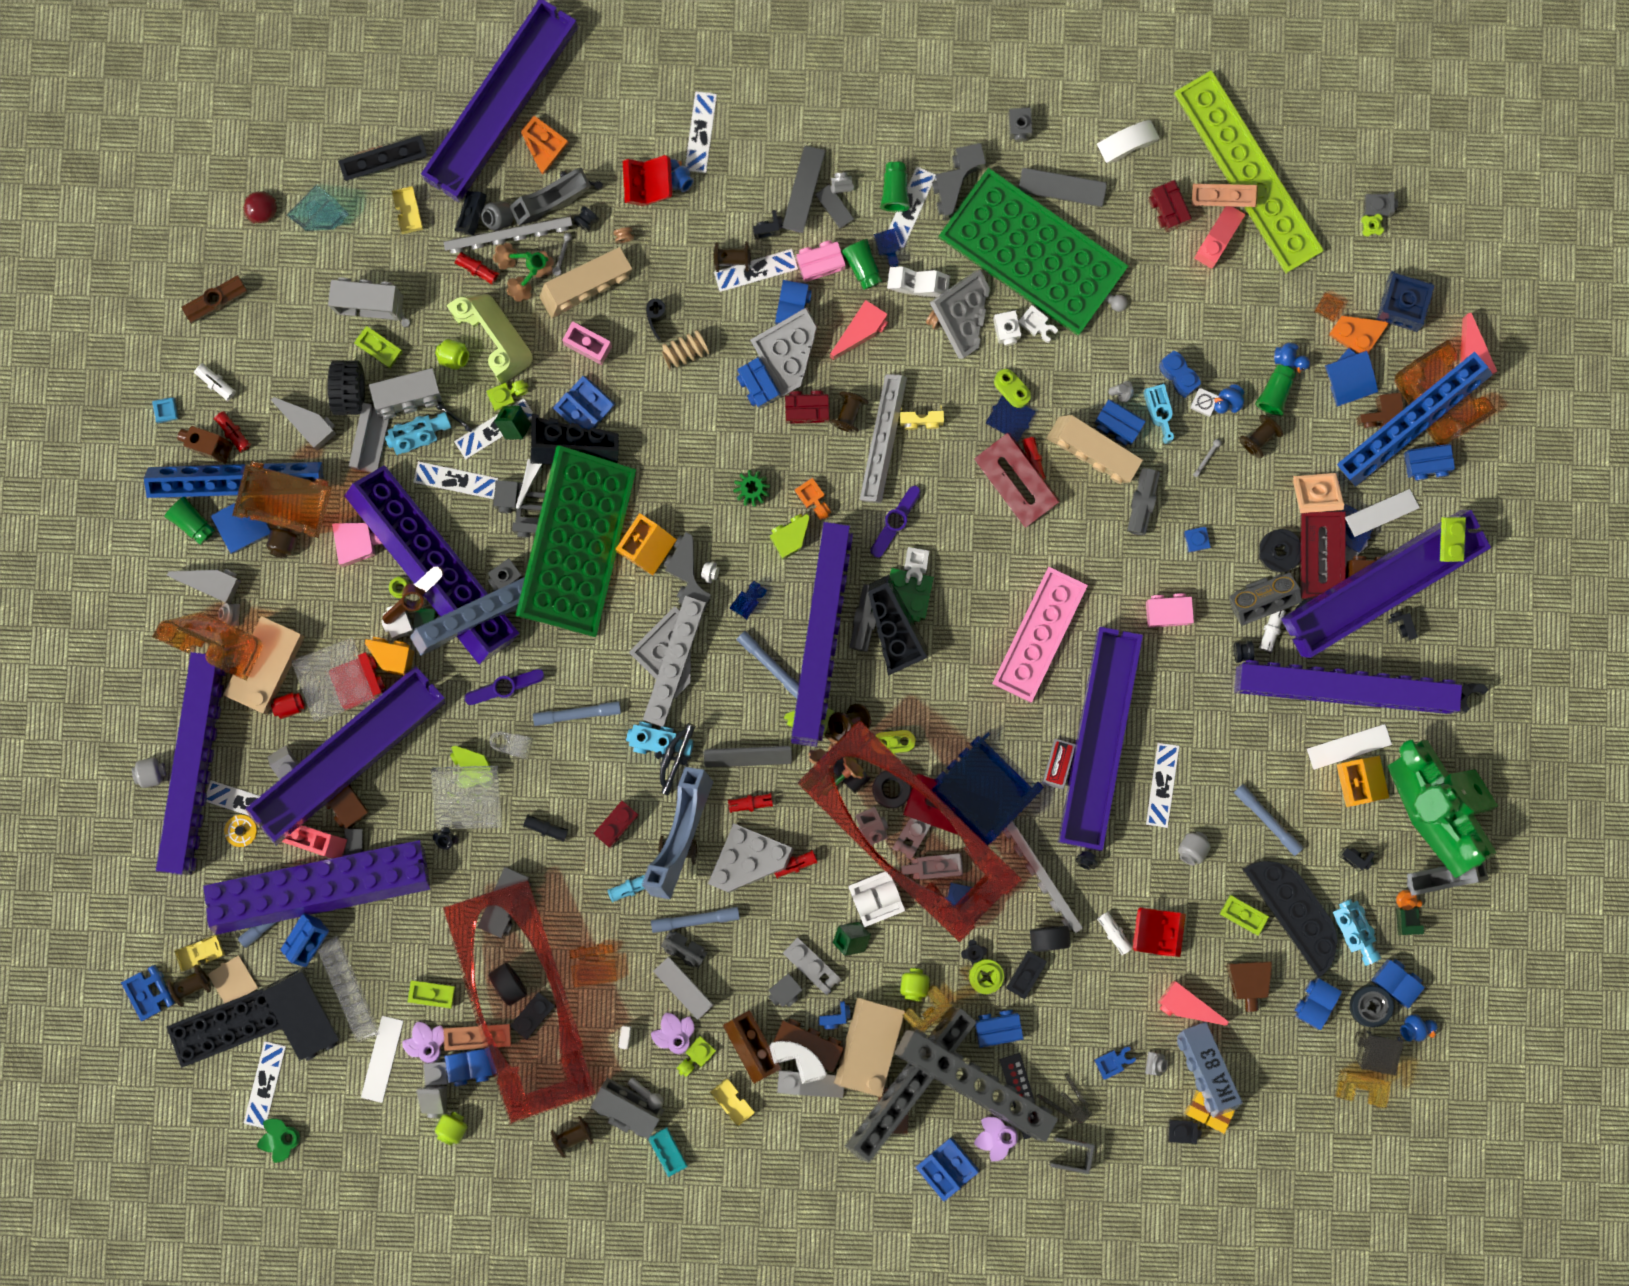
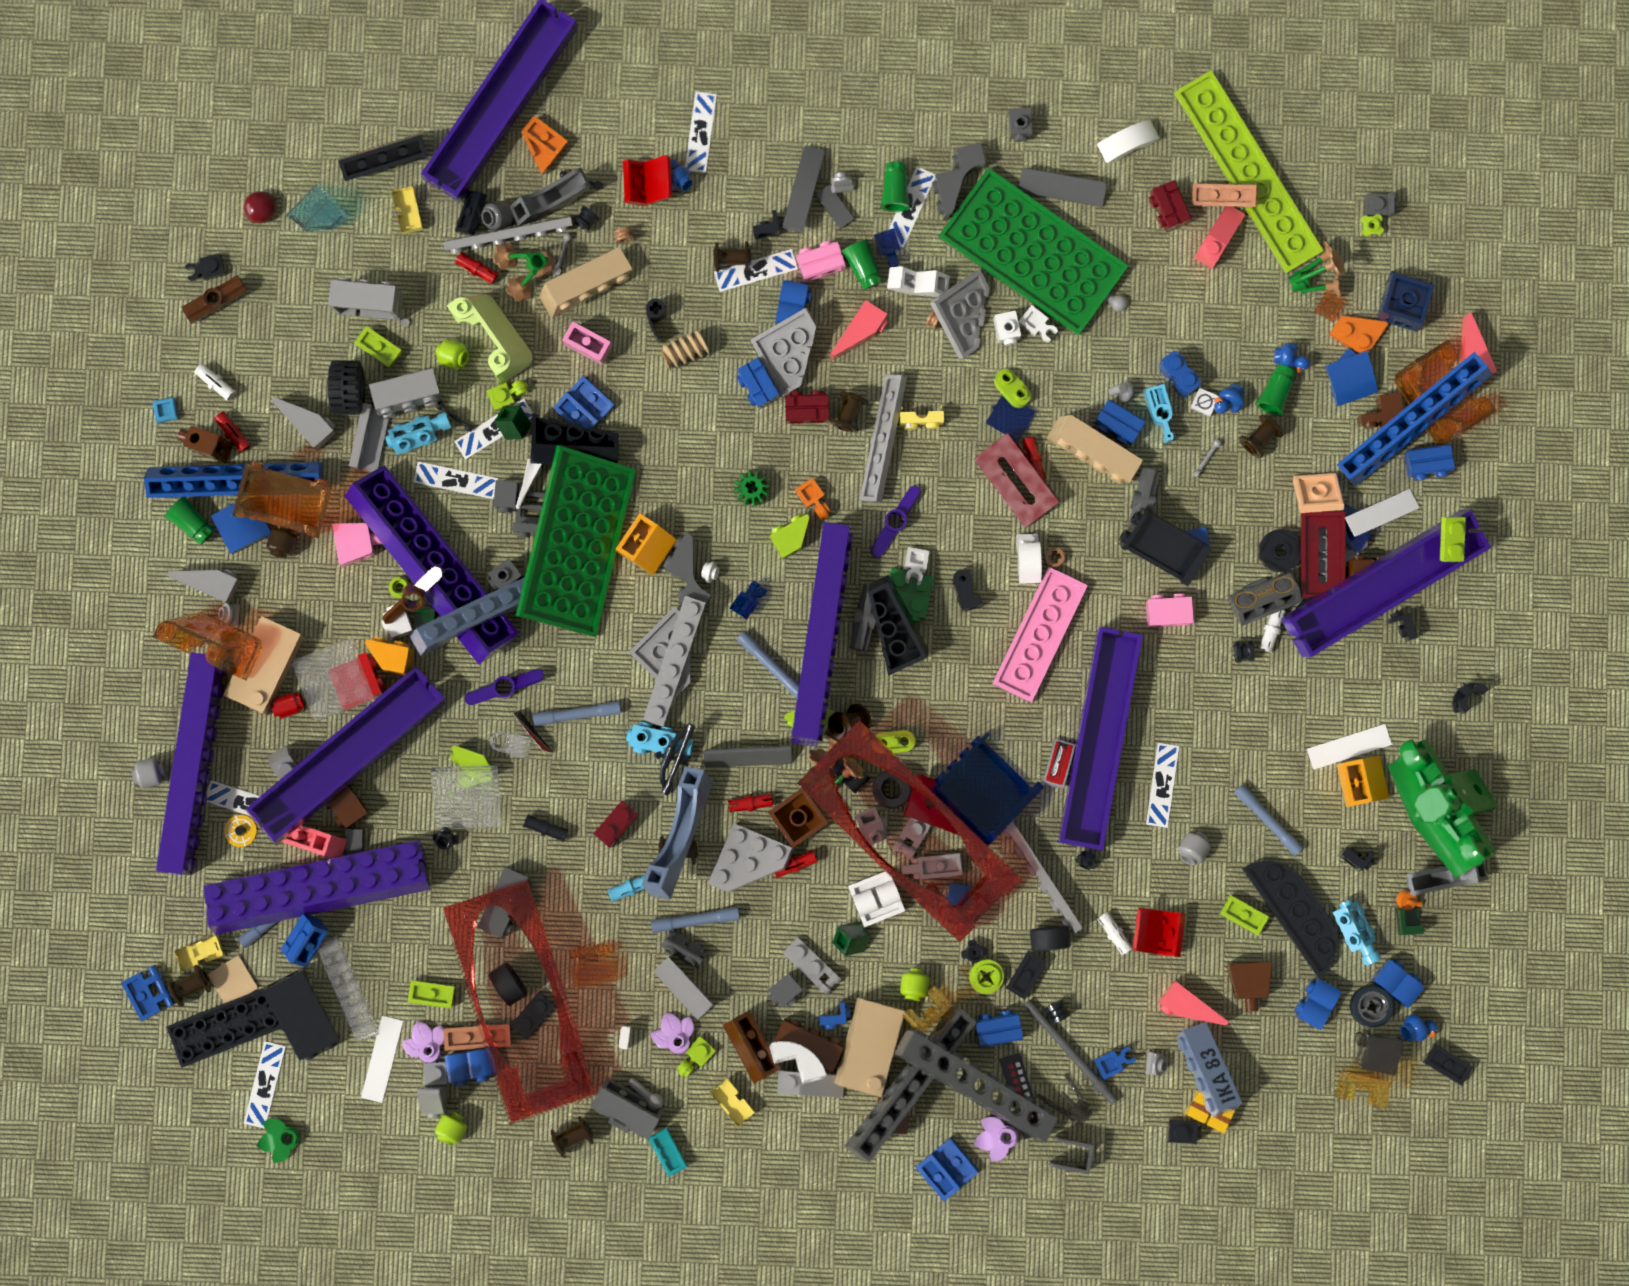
(209, 267): none -> black plate
(532, 732): none -> sticker
(798, 817): none -> reddish brown slope
(963, 589): none -> black leg
(1029, 558): none -> white brick
(1057, 1011): none -> black wheel
(1059, 561): none -> medium nougat bush
(1098, 1084): none -> dark grey bar
(1164, 545): none -> black panel
(1300, 279): none -> plant
(1345, 688): dark purple brick -> none
(1447, 1064): none -> black plate

